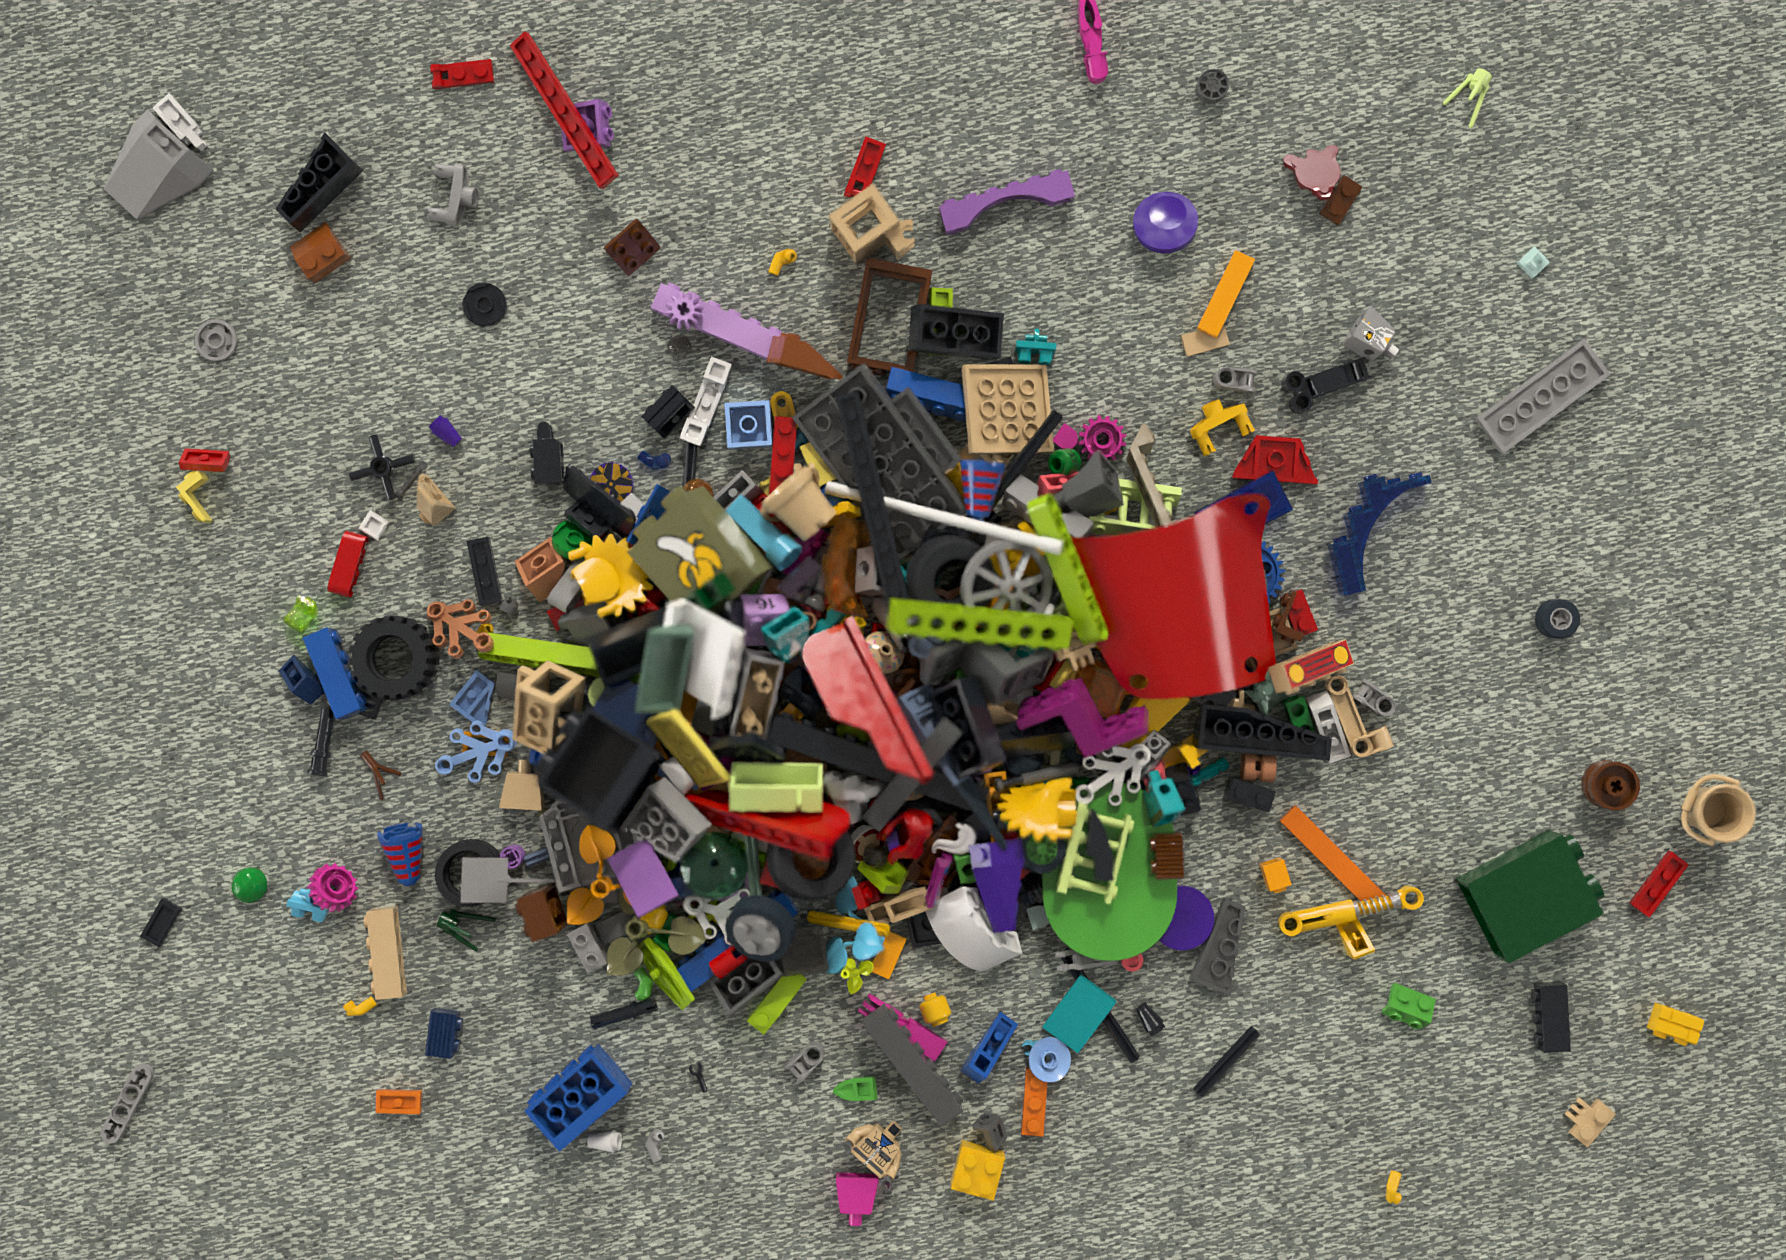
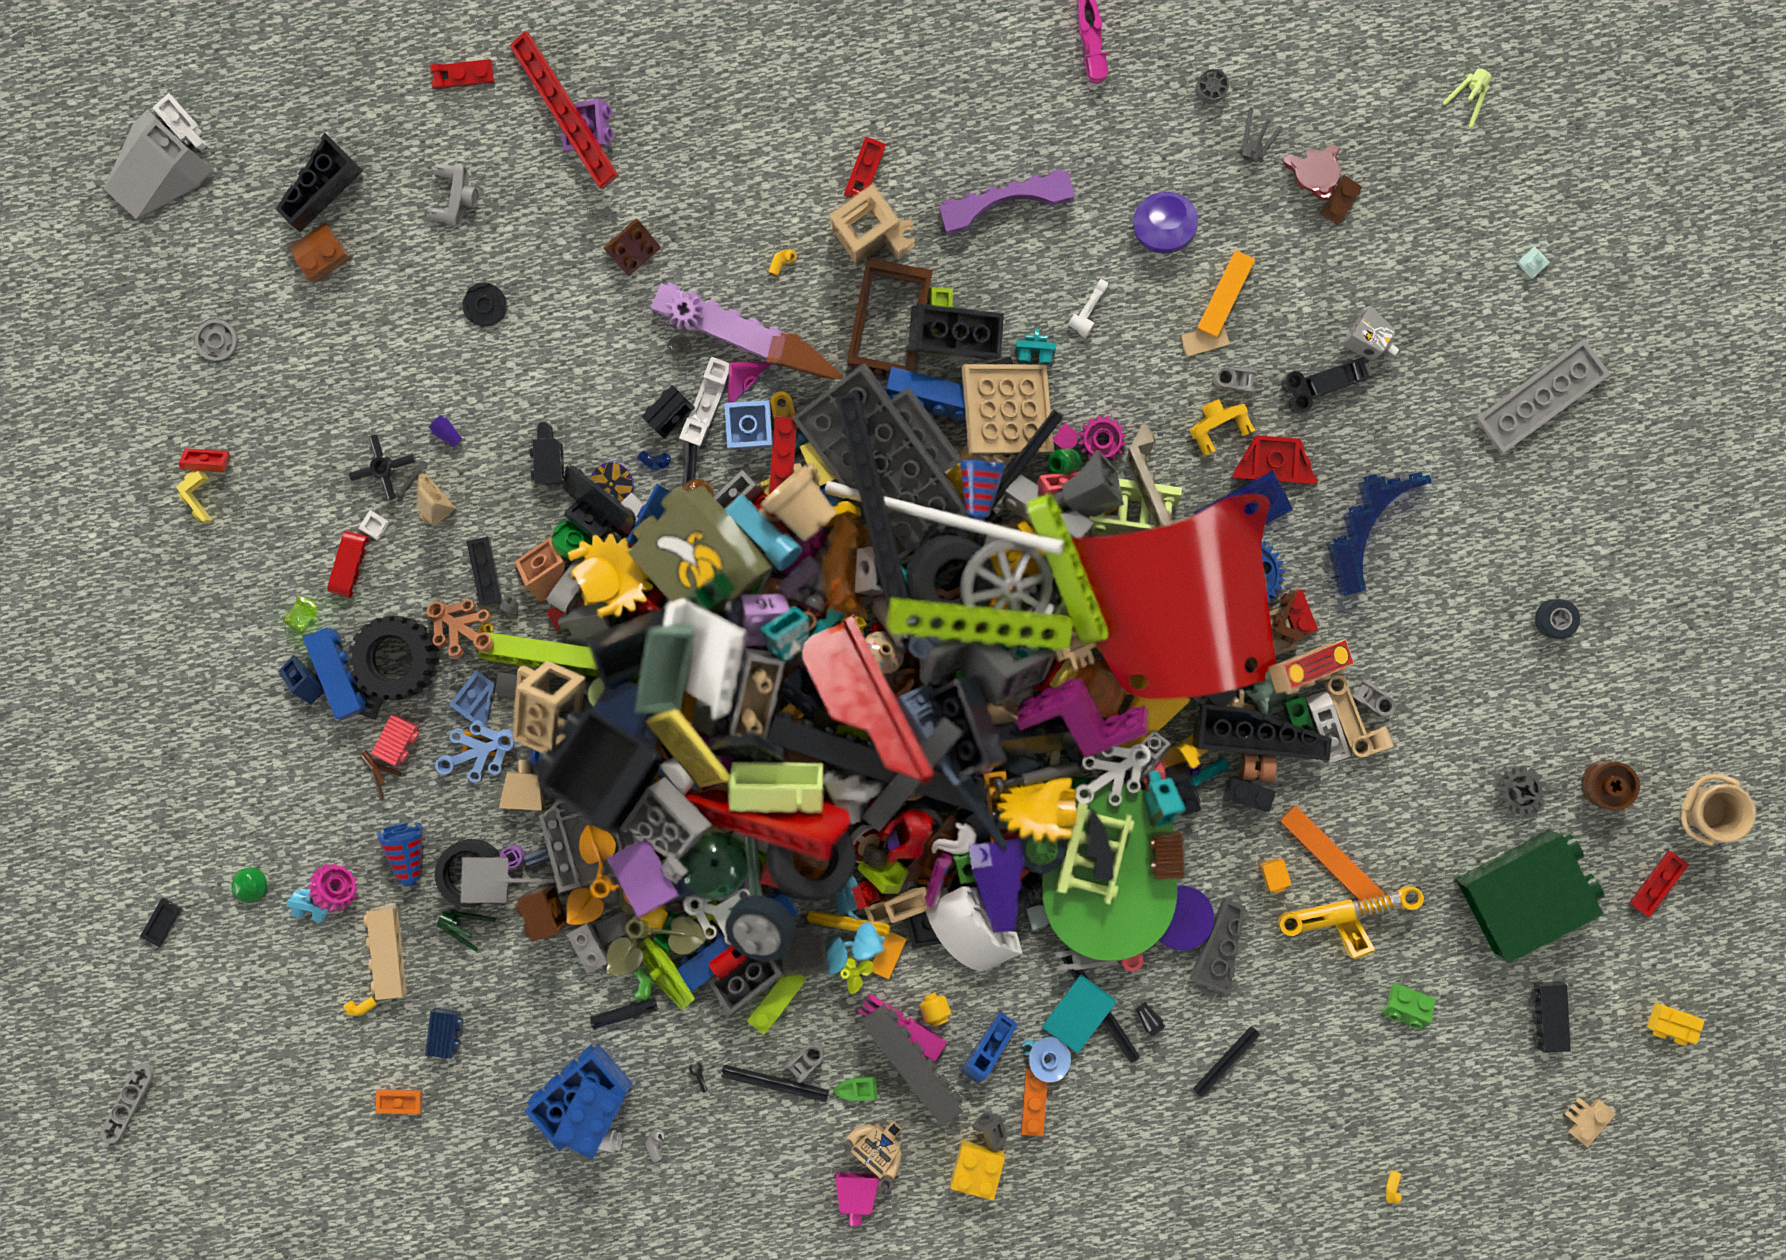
(320, 753): black pin -> none
(395, 740): none -> coral brick
(588, 1118): none -> blue plate
(673, 869): none -> light grey plate
(742, 376): none -> dark pink tile
(775, 1083): none -> black axle
(1081, 322): none -> white brick
(1253, 151): none -> dark grey plant
(1516, 799): none -> dark grey gear

